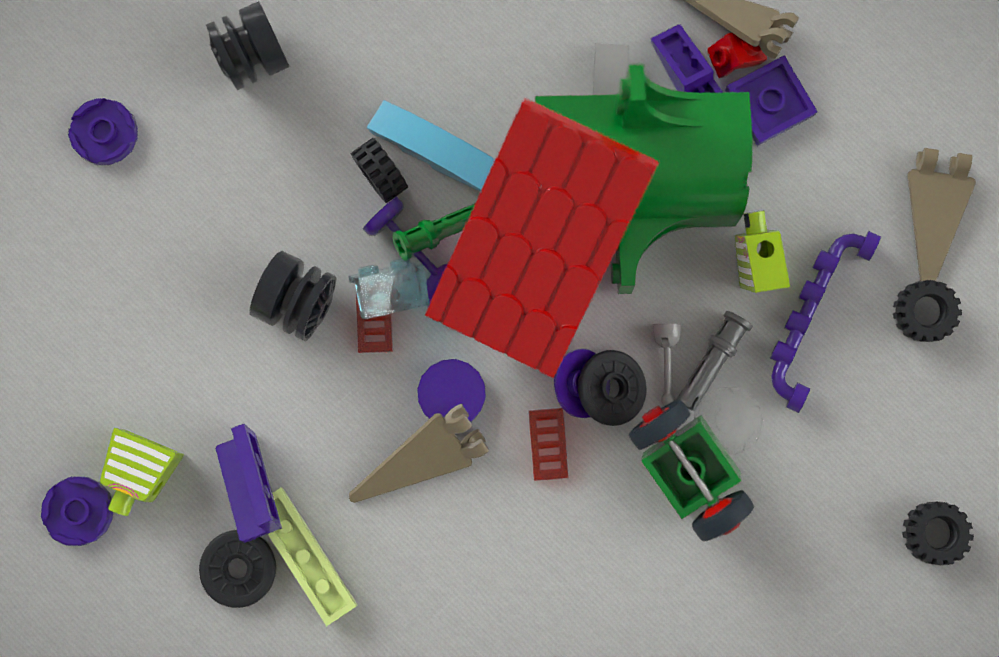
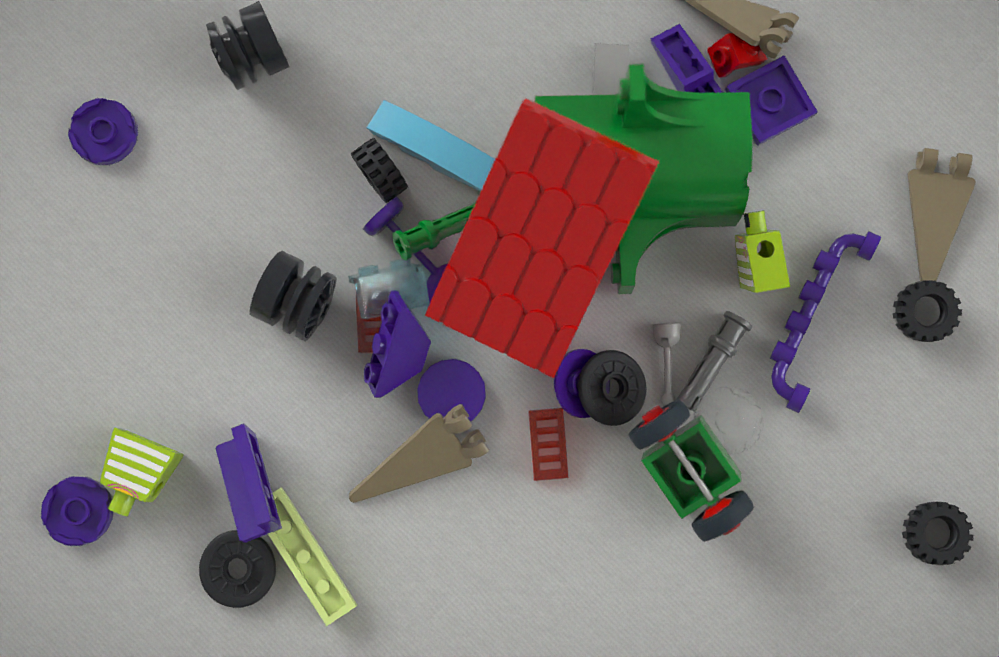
(397, 348): none -> dark purple slope

